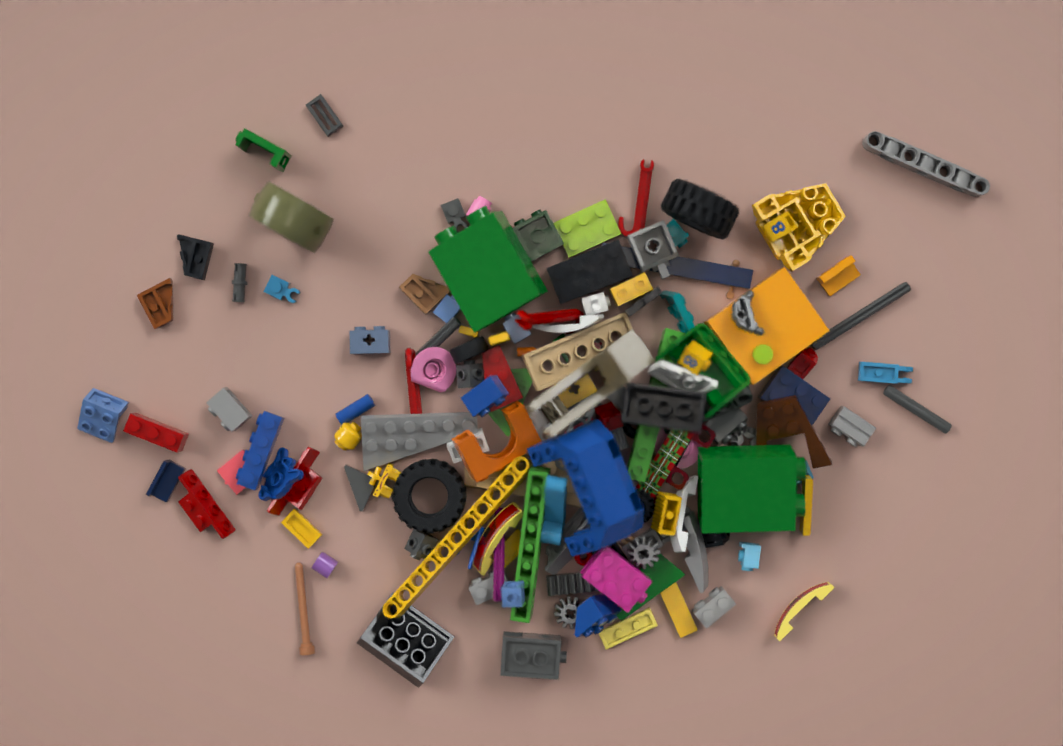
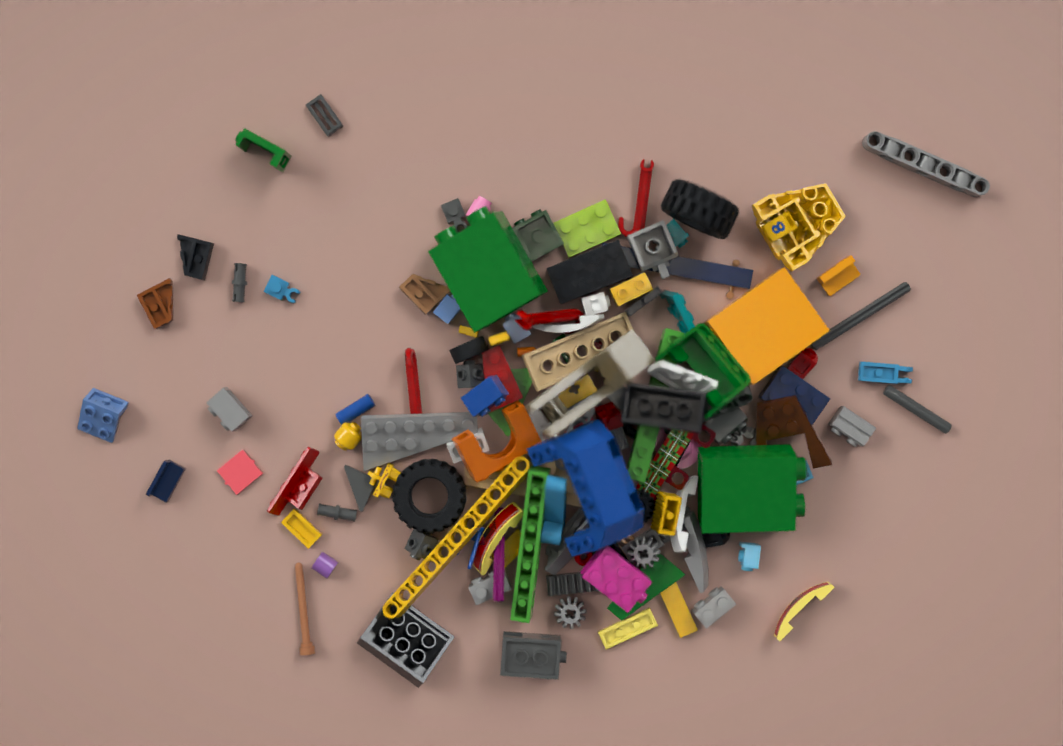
(156, 432): red brick -> none
(202, 507): red bracket -> none
(260, 451): blue brick -> none
(280, 476): blue tile -> none
(291, 217): olive cylinder -> none
(337, 512): none -> dark grey pin
(358, 343): sand blue brick -> none
(434, 369): bright pink hat -> none
(451, 326): dark grey axle -> none
(513, 594): medium blue brick -> none
(594, 614): blue slope -> none
(695, 358): yellow brick -> none
(743, 314): dark grey piece -> none
(762, 354): lime tile -> none
(807, 490): yellow tile -> none

